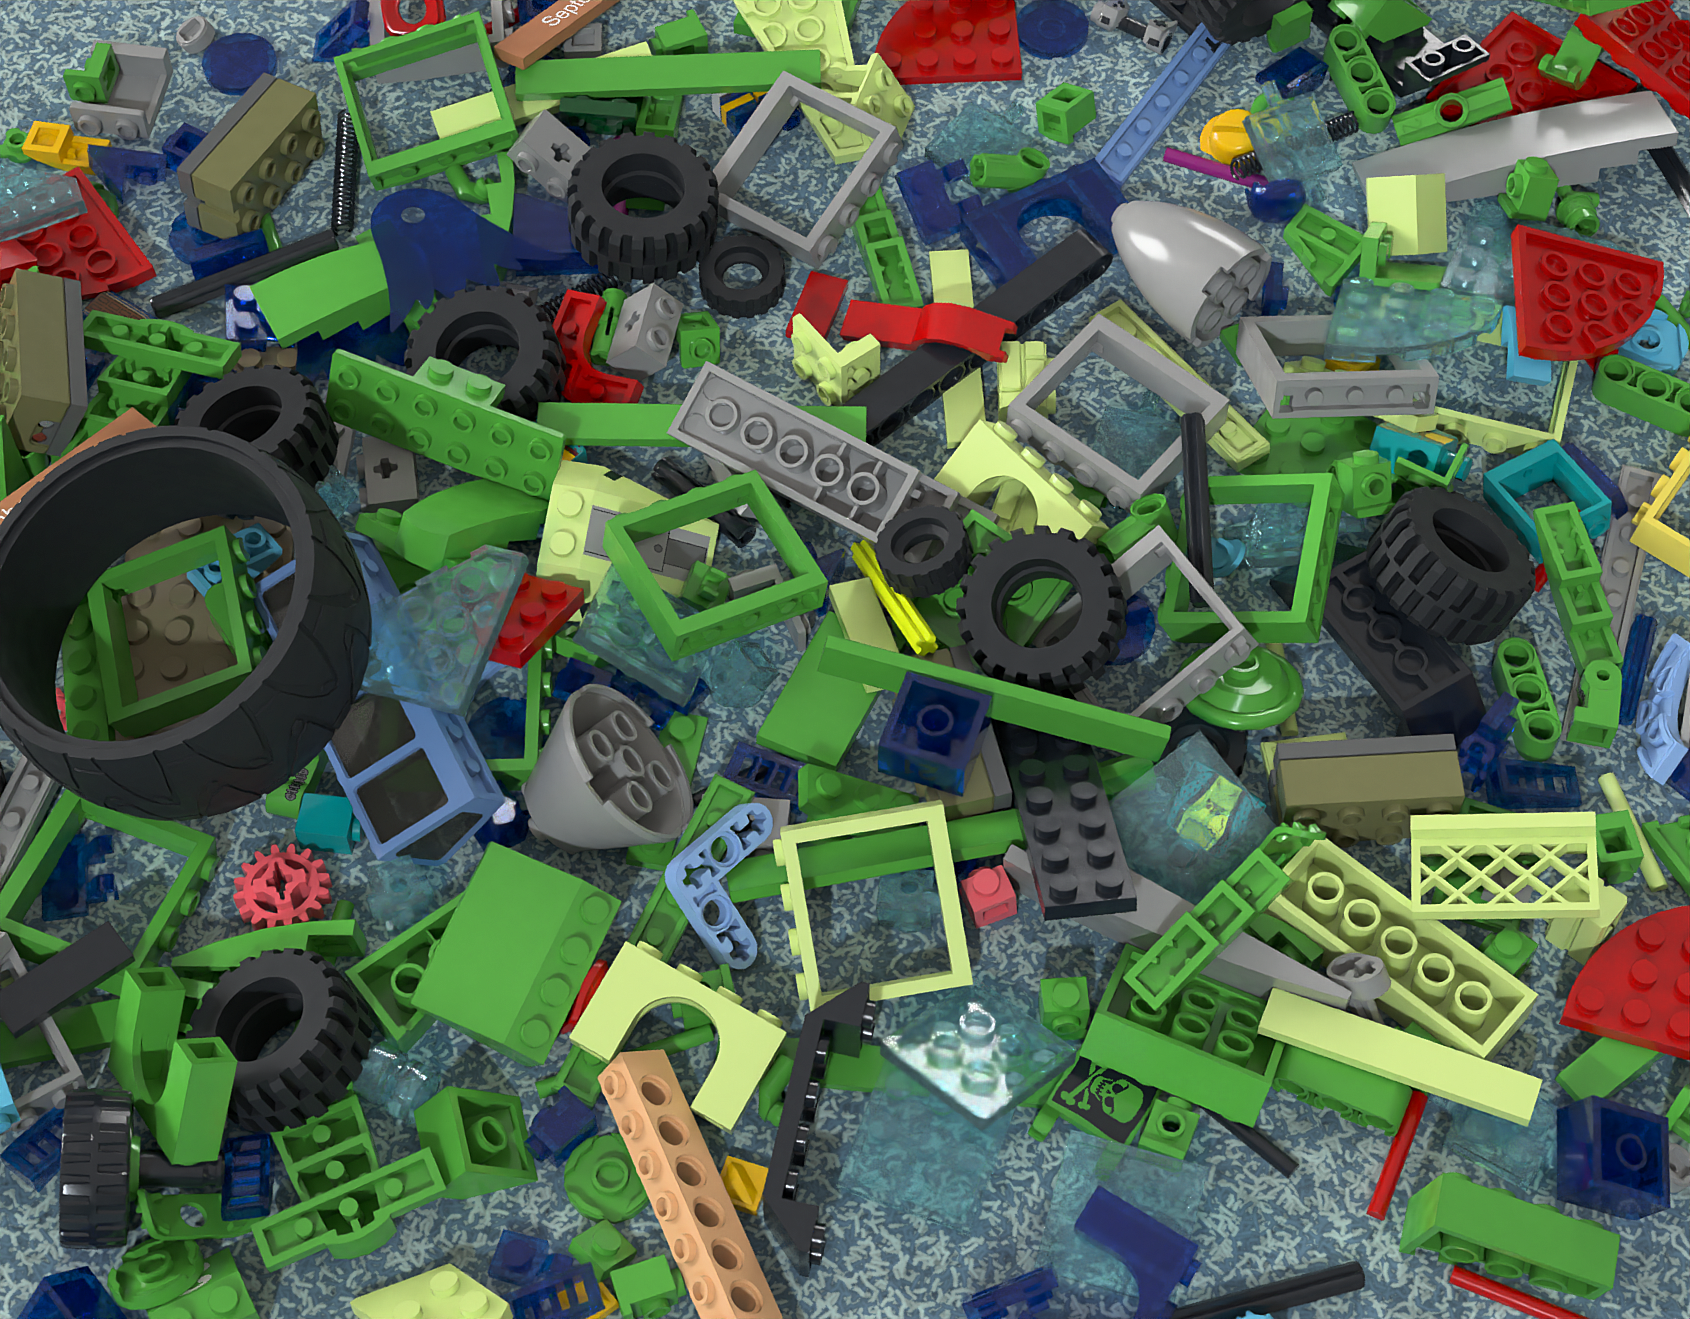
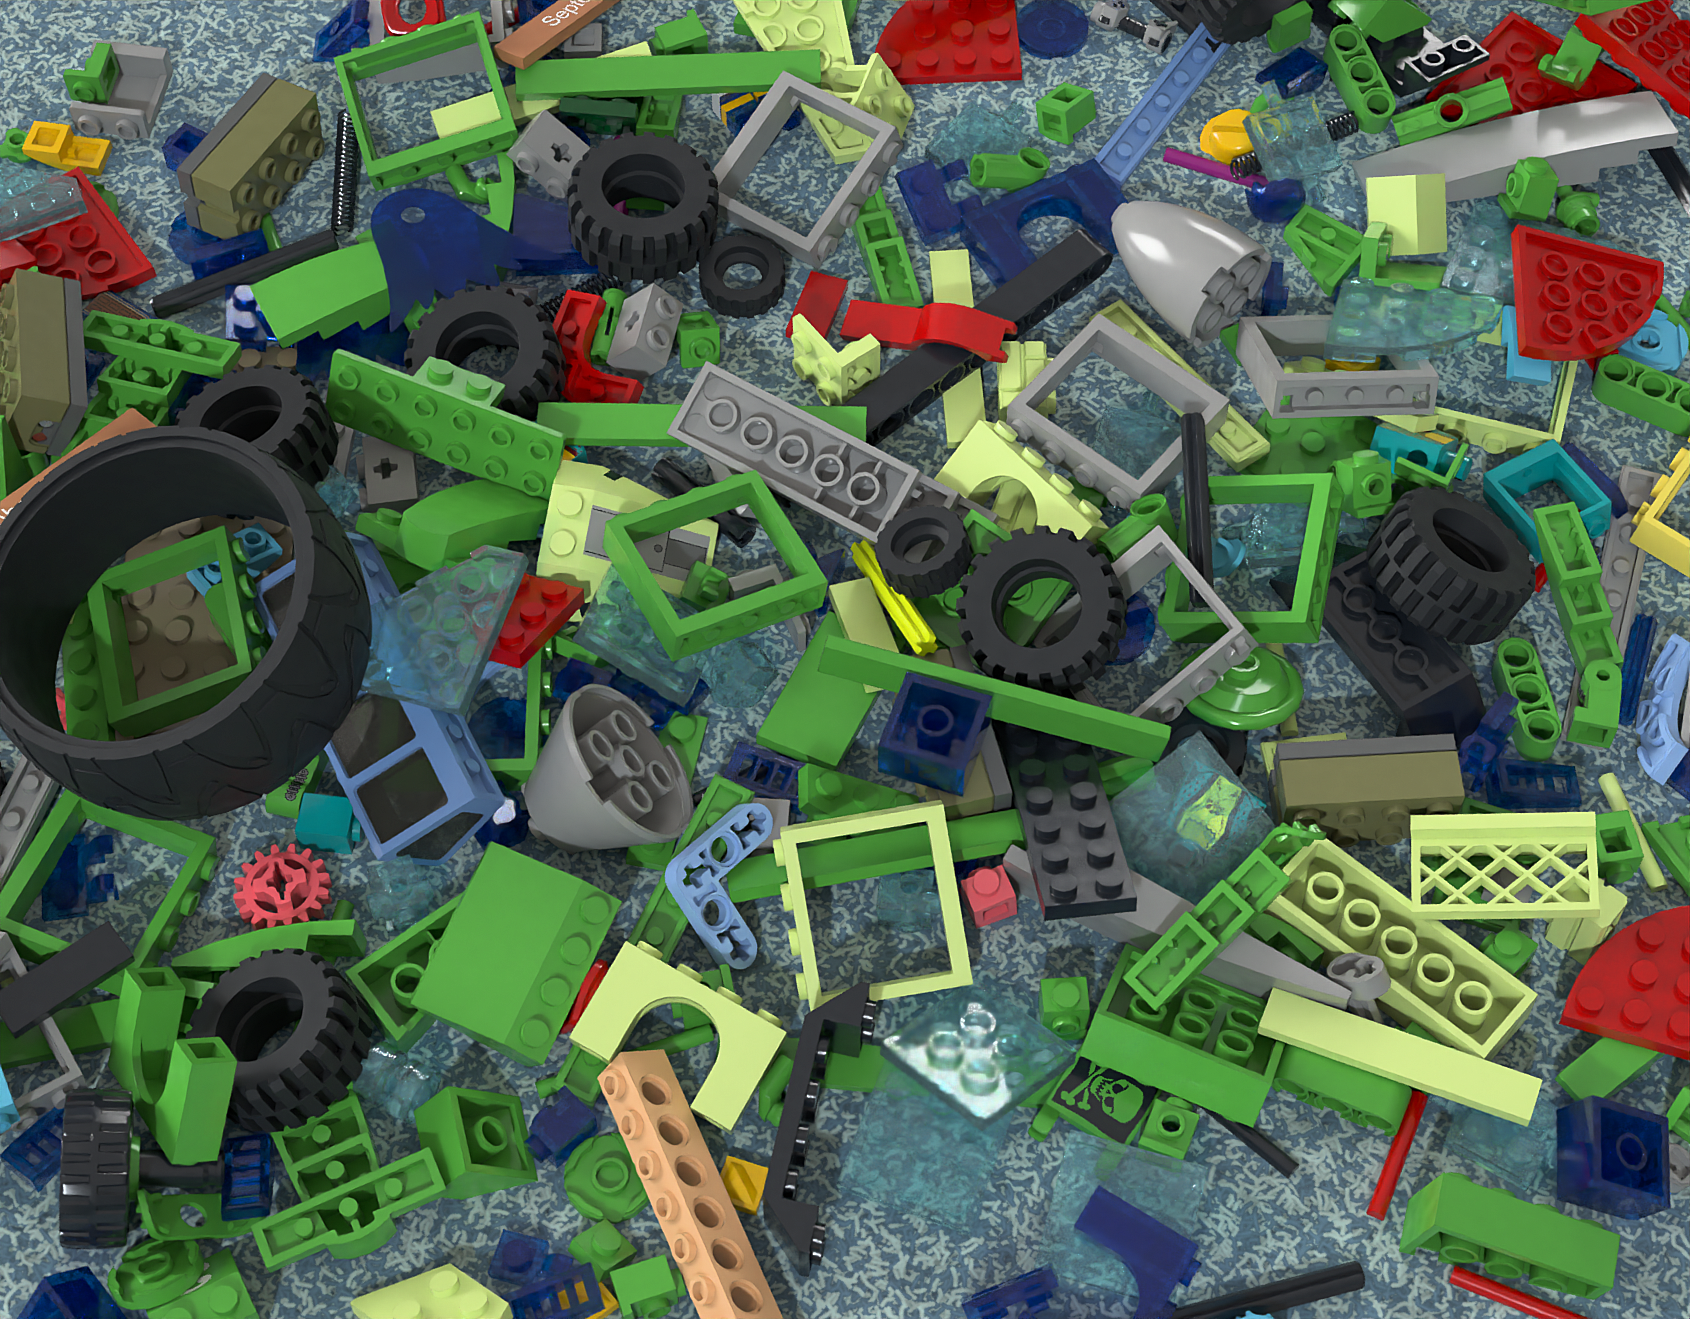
(117, 165): clear blue slope -> none
(195, 34): light grey tile -> none
(237, 62): clear blue tile -> none

